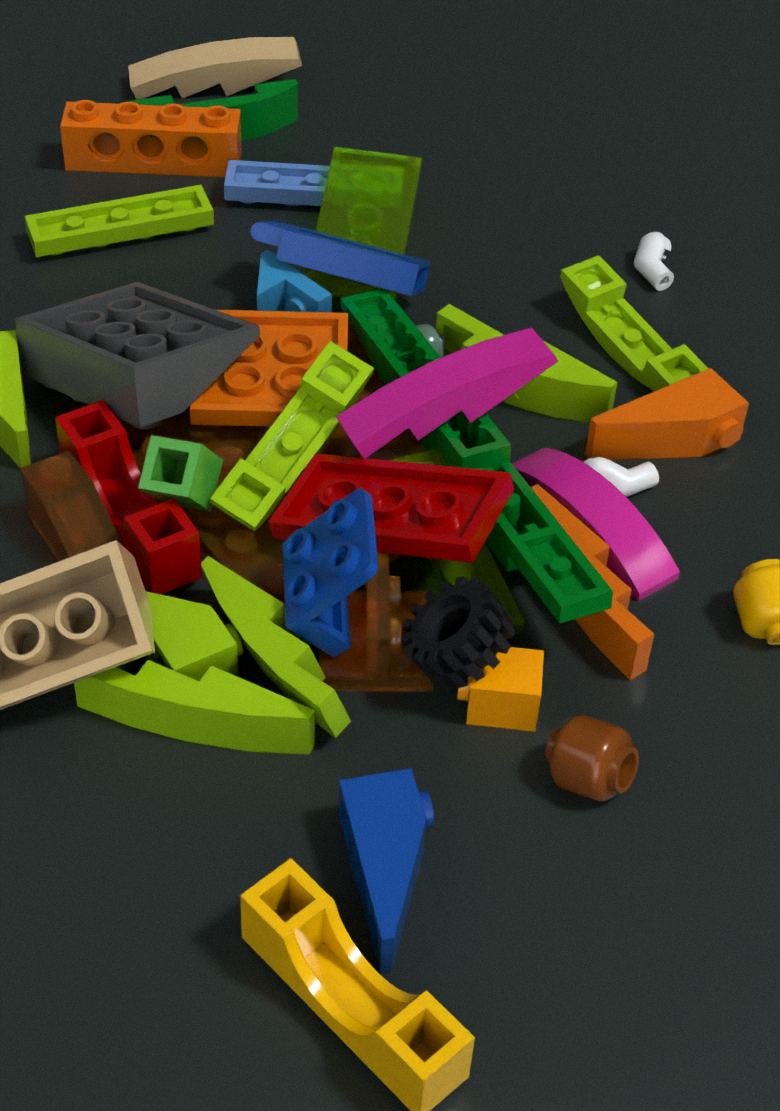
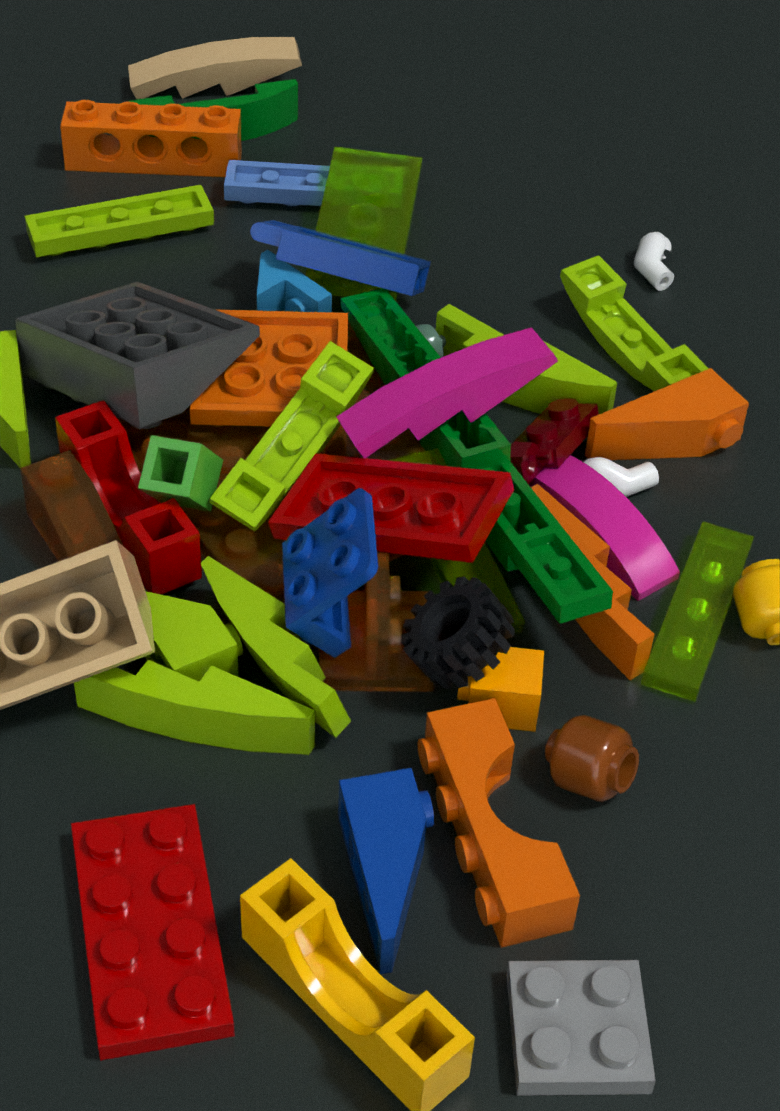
(150, 932): none -> red plate
(519, 879): none -> orange arch
(552, 437): none -> dark red hinge
(579, 1028): none -> light grey plate
(697, 612): none -> clear neon green tile

